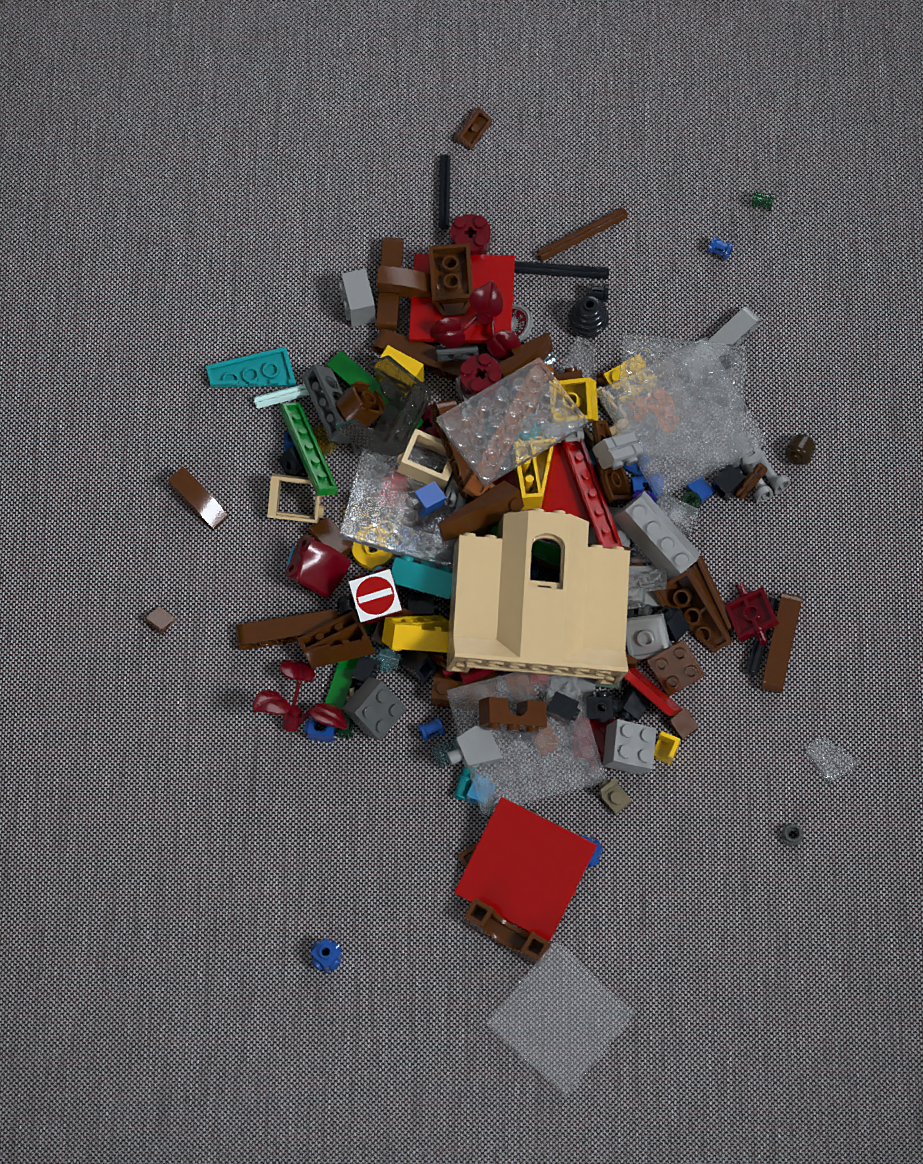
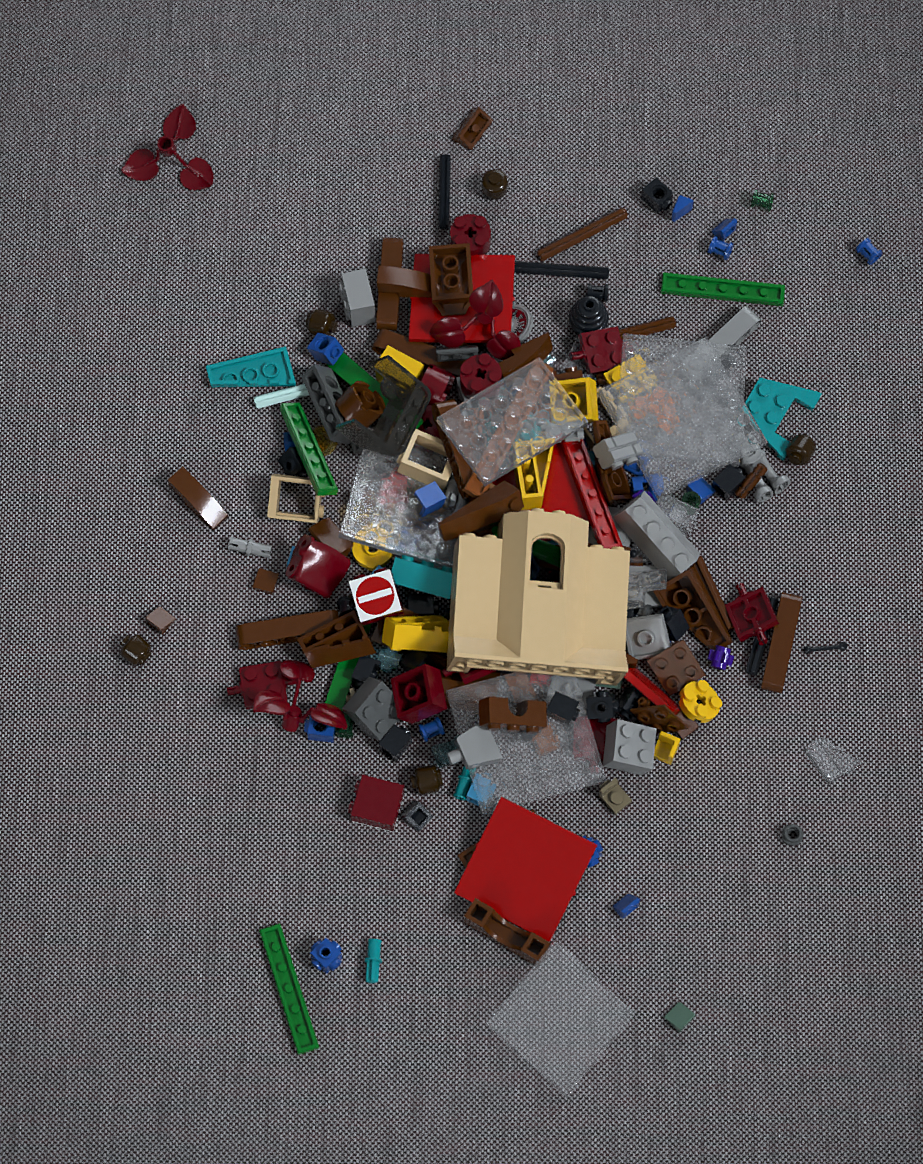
(135, 649): none -> dark brown head
(178, 124): none -> dark red plant
(250, 547): none -> light grey pin
(260, 678): none -> dark red plate
(265, 581): none -> reddish brown tile
(289, 989): none -> green tile
(321, 322): none -> dark brown head
(325, 349): none -> blue brick
(373, 960): none -> teal axle
(376, 803): none -> dark red piece
(395, 742): none -> black brick
(416, 815): none -> black slope
(418, 693): none -> dark red brick
(427, 779): none -> dark brown head
(439, 383): none -> dark red brick
(494, 184): none -> dark brown head
(599, 350): none -> dark red plate
(626, 905): none -> blue slope
(649, 327): none -> reddish brown axle
(655, 188): none -> black brick
(658, 716): none -> reddish brown hinge
(679, 1016): none -> sand green slope
(682, 207): none -> blue slope
(702, 691): none -> yellow plate
(720, 658): none -> dark purple gear
(723, 289): none -> green tile
(725, 228): none -> blue slope
(769, 404): none -> teal wing
(842, 646): none -> black hinge
(869, 251): none -> blue bush

